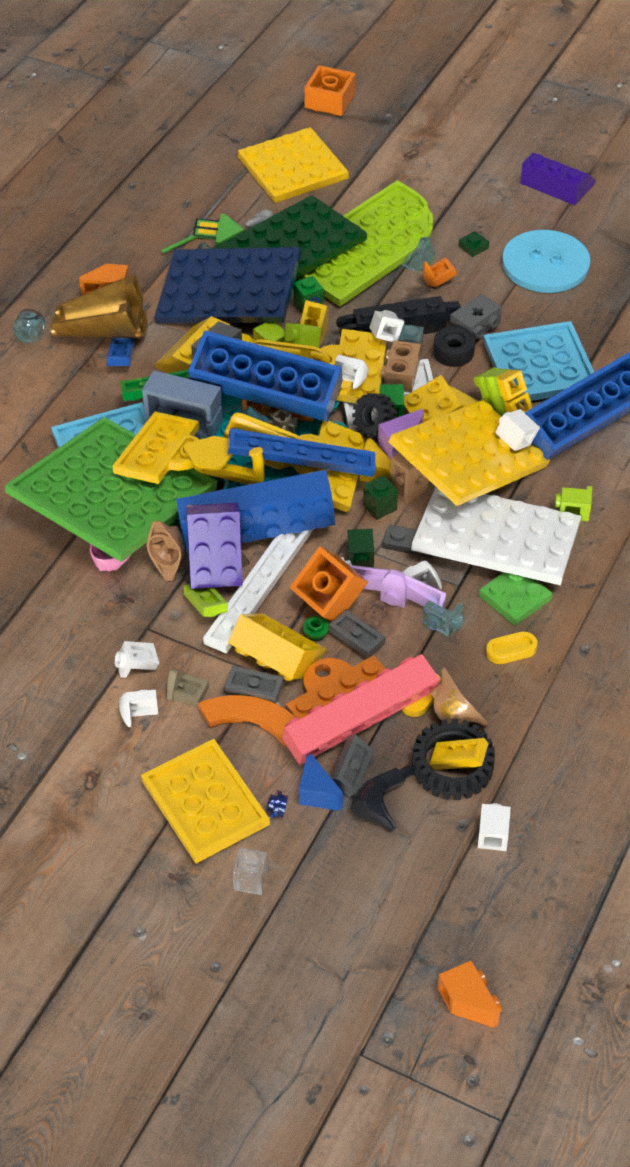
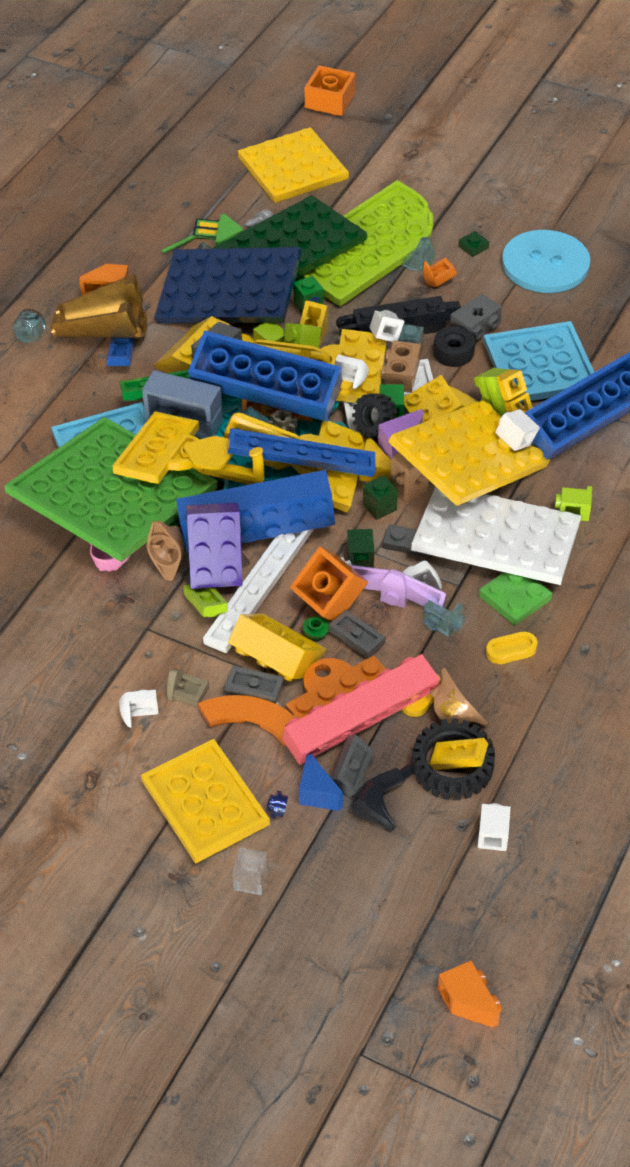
(136, 656): white bracket -> none
(555, 178): dark purple slope -> none

